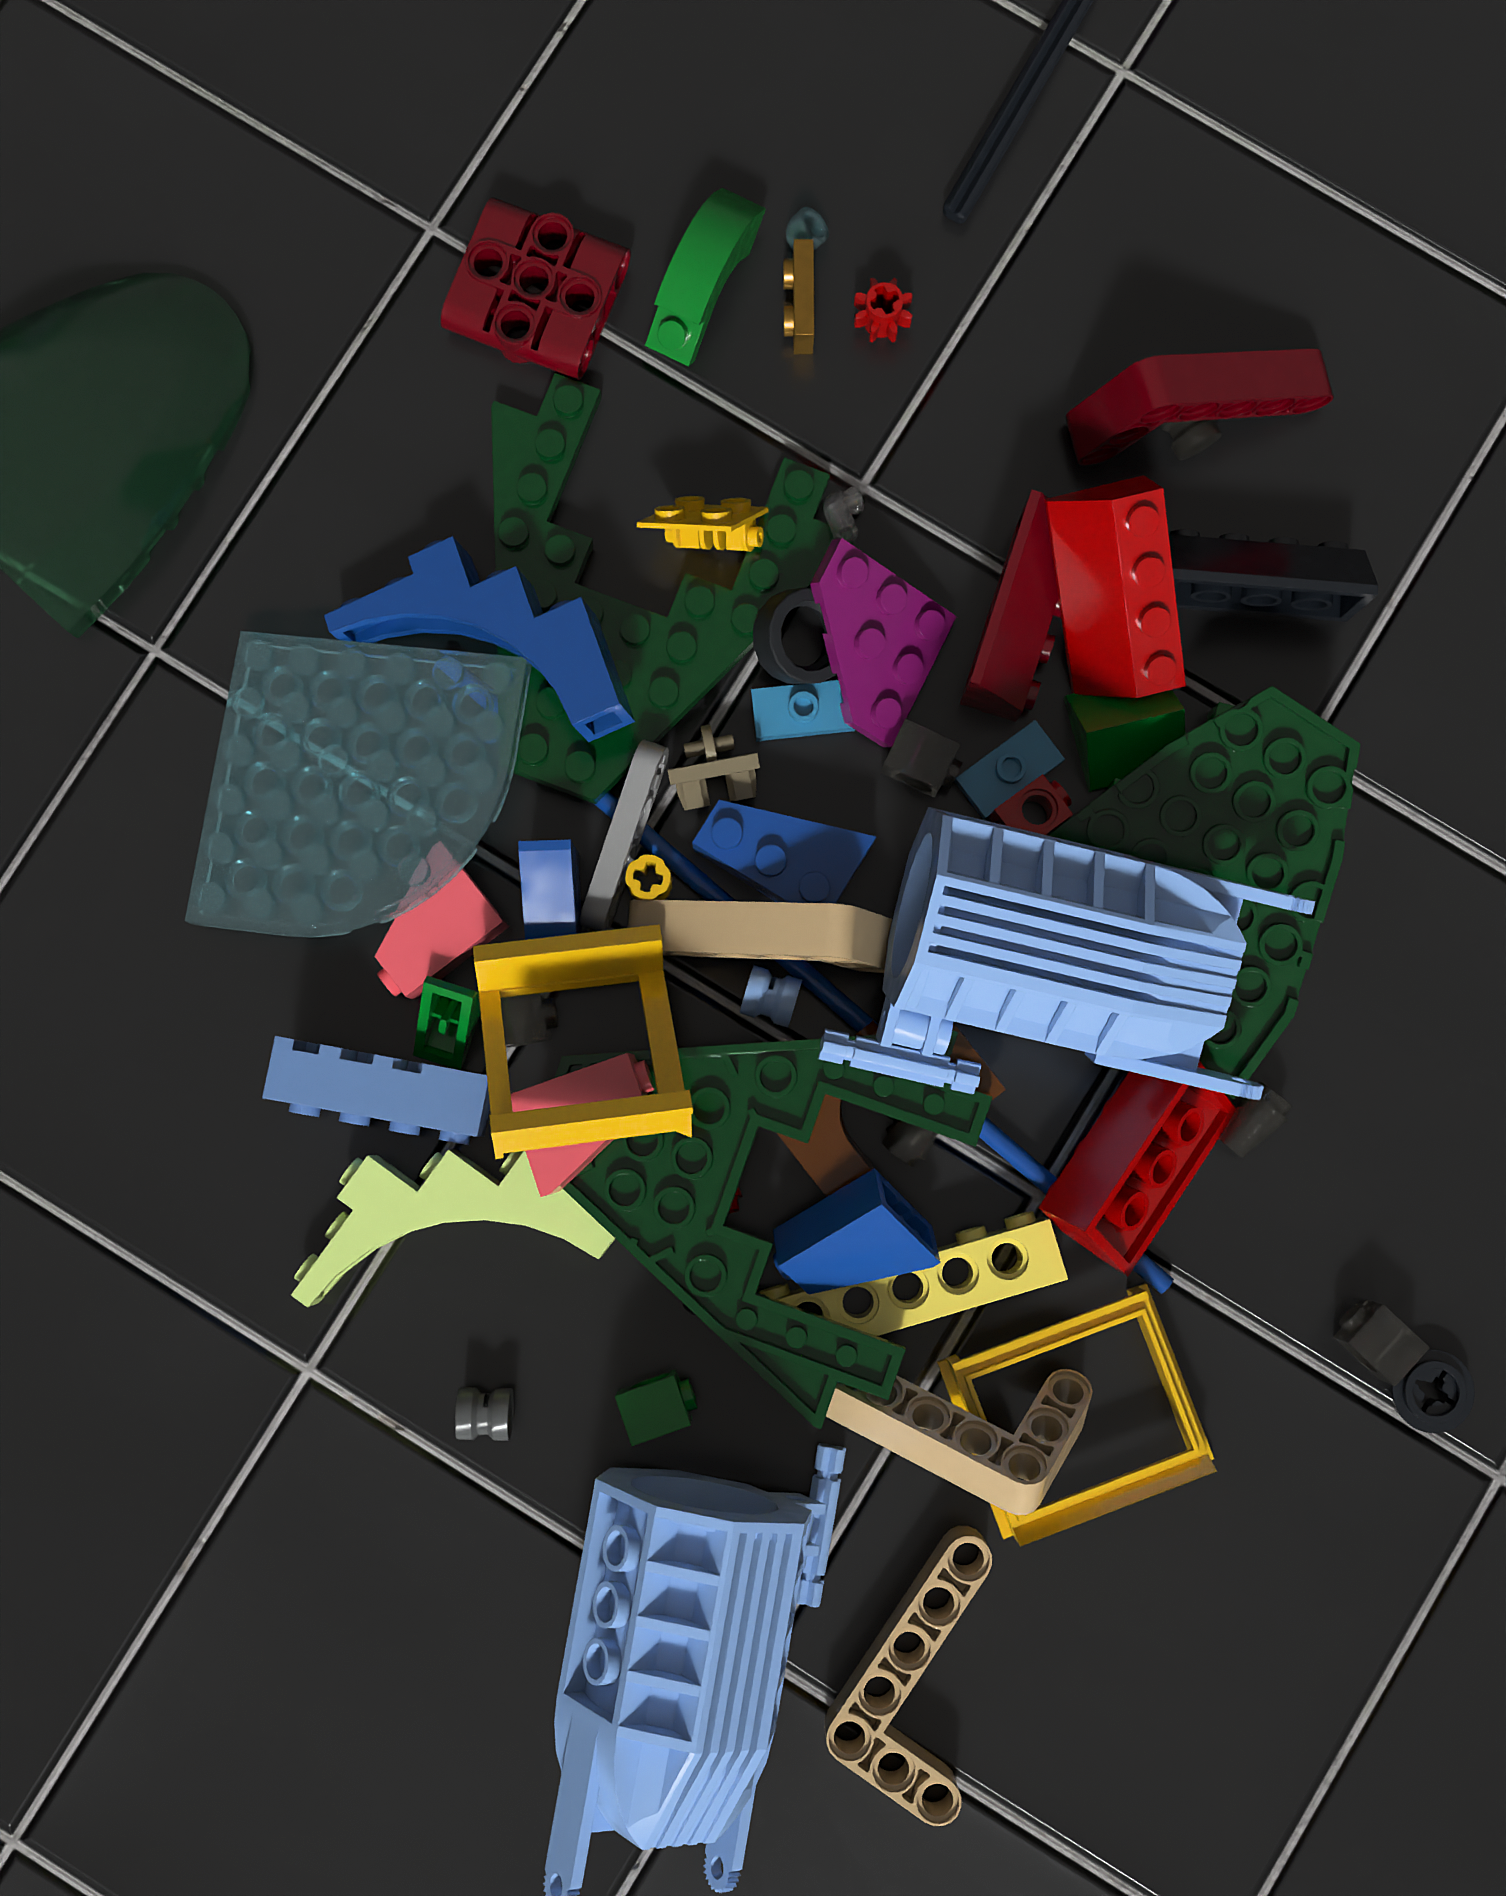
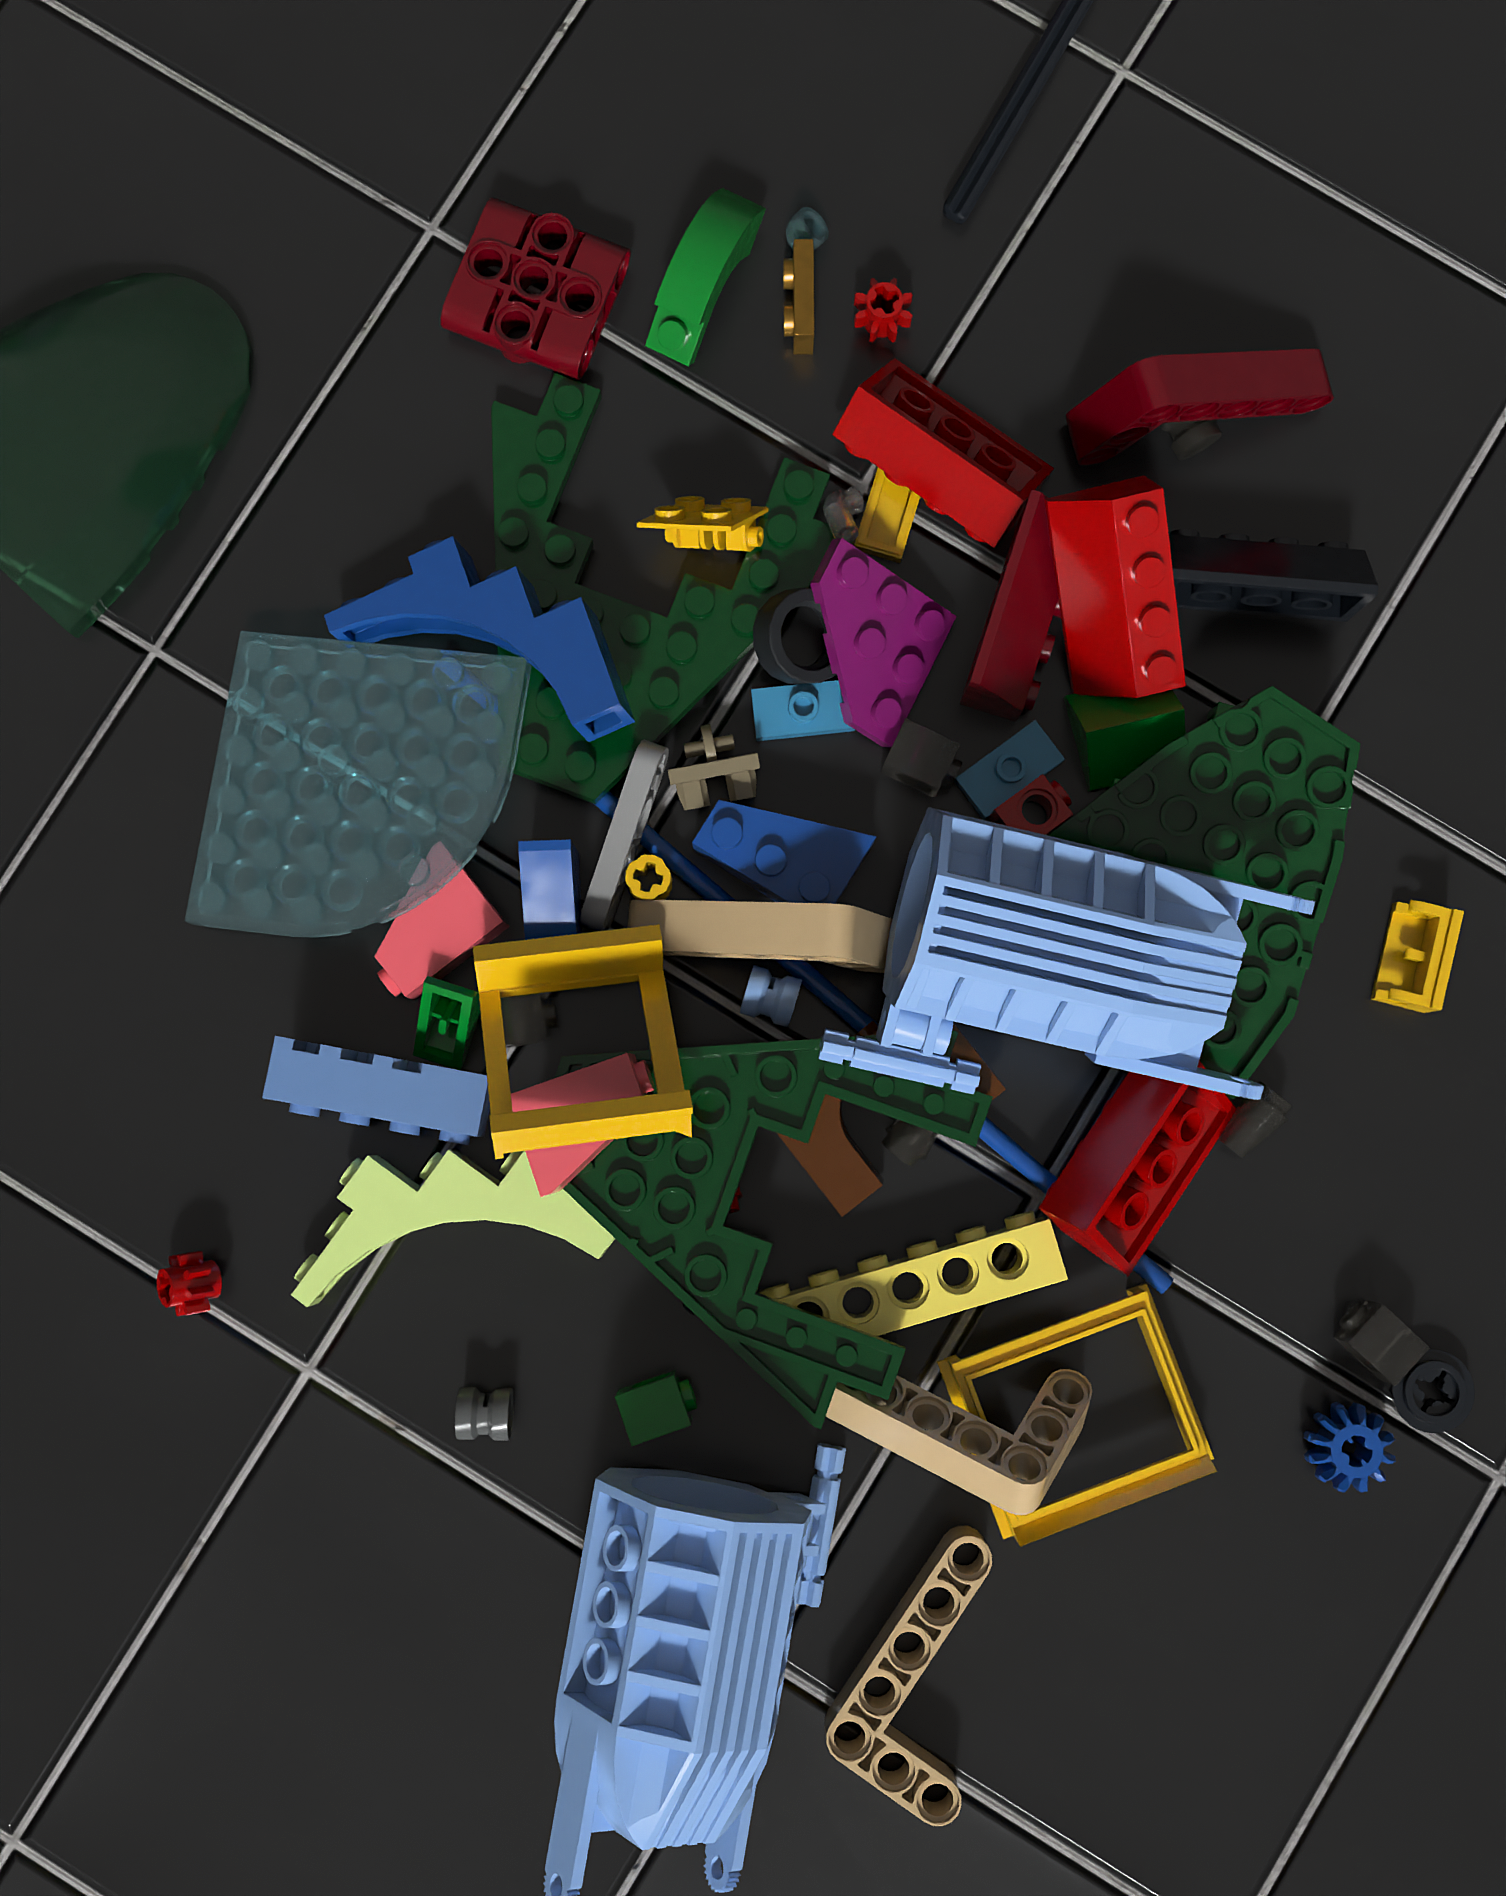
(189, 1283): none -> red gear
(854, 1238): blue slope -> none
(887, 519): none -> yellow tile
(941, 451): none -> red slope
(1349, 1467): none -> blue gear
(1417, 956): none -> yellow hinge

